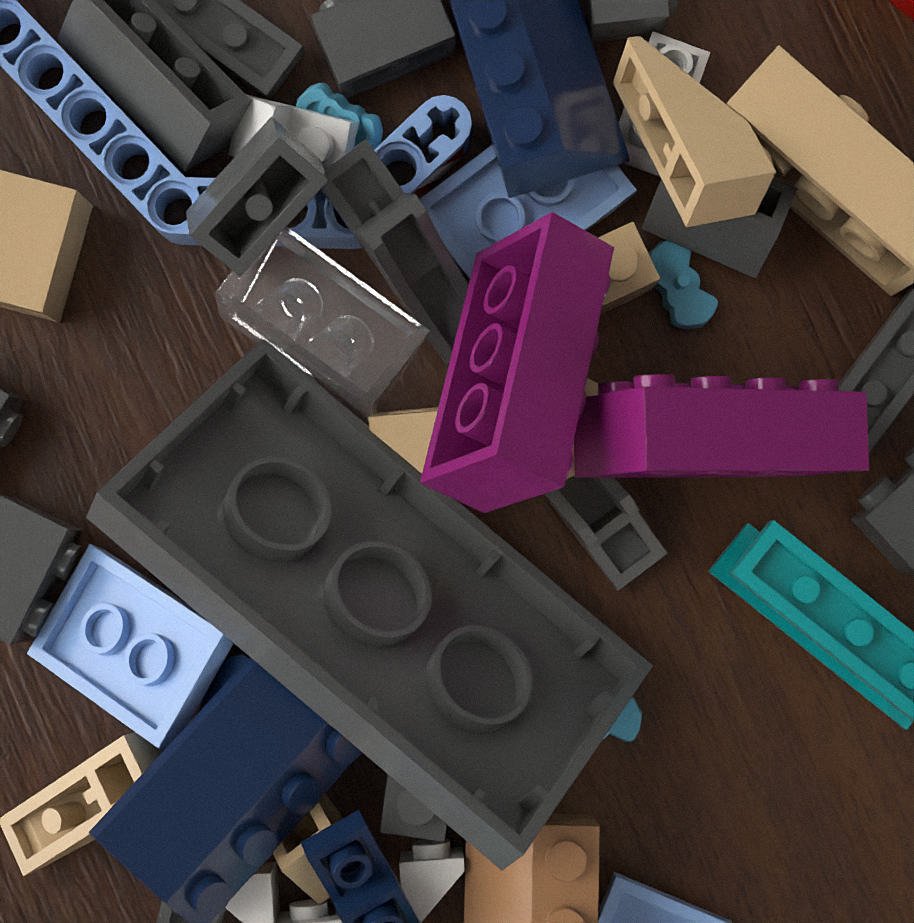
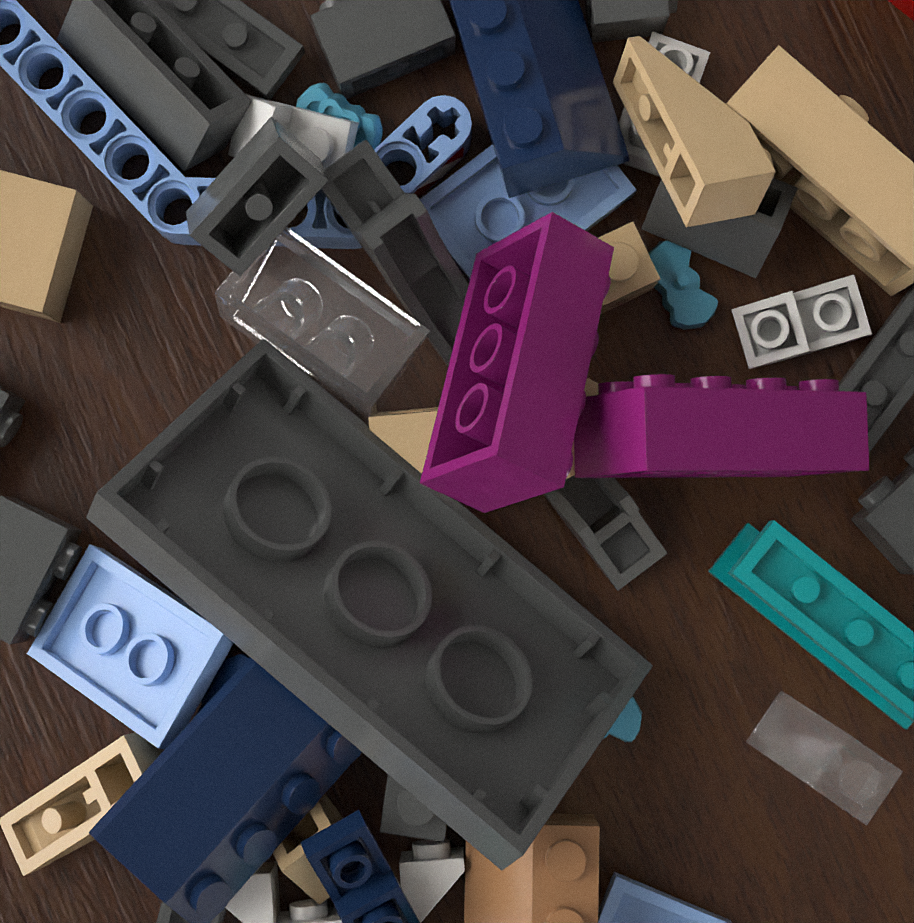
(801, 322): none -> white slope
(824, 757): none -> clear slope

